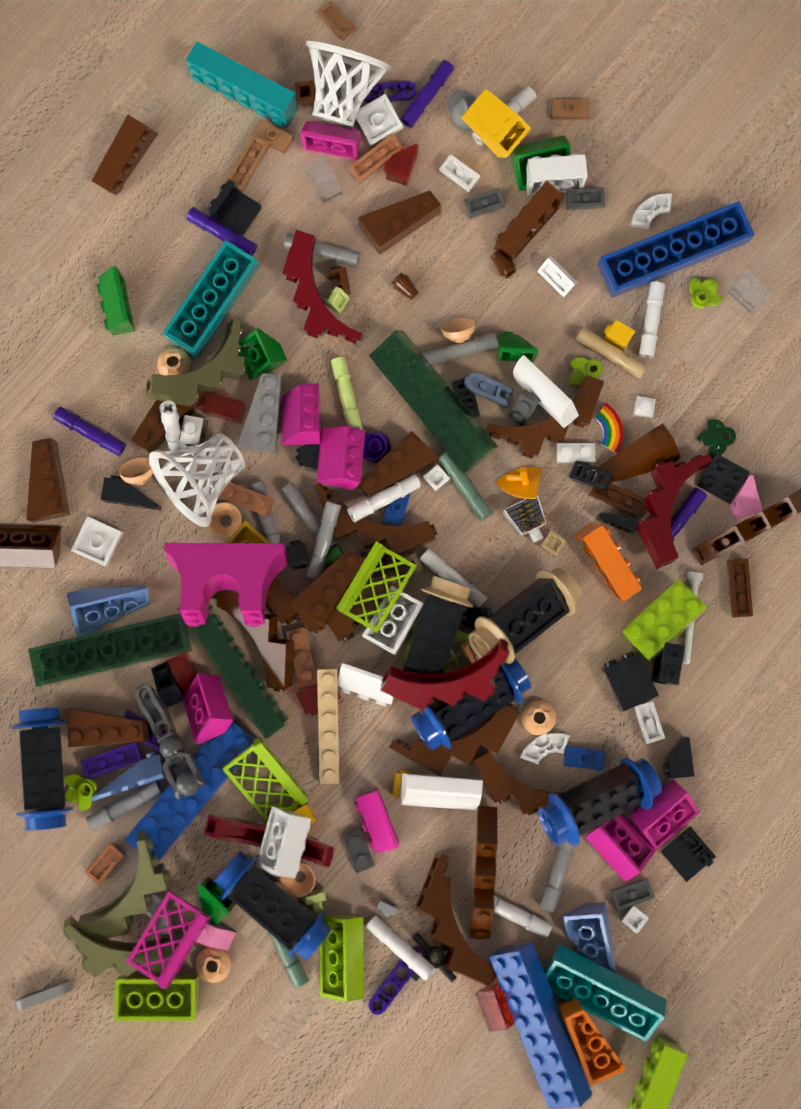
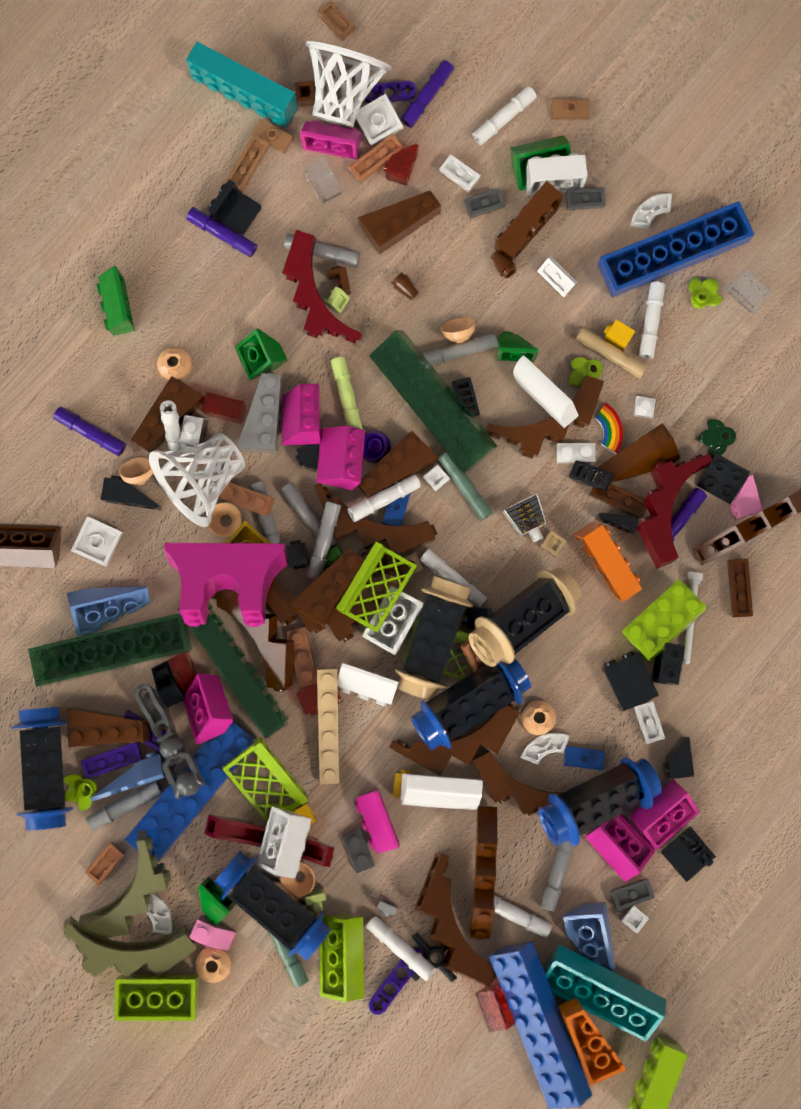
(44, 995): light grey beam -> none
(46, 484): reddish brown wedge -> none
(124, 155): reddish brown wedge -> none
(183, 948): dark pink fence -> none
(184, 388): olive arch -> none
(211, 299): teal brick -> none
(449, 687): dark red arch -> none
(458, 104): light grey piece -> none
(488, 388): sand blue plate -> none
(495, 124): yellow slope -> none
(521, 482): light orange shield -> none
(524, 407): dark grey plate -> none

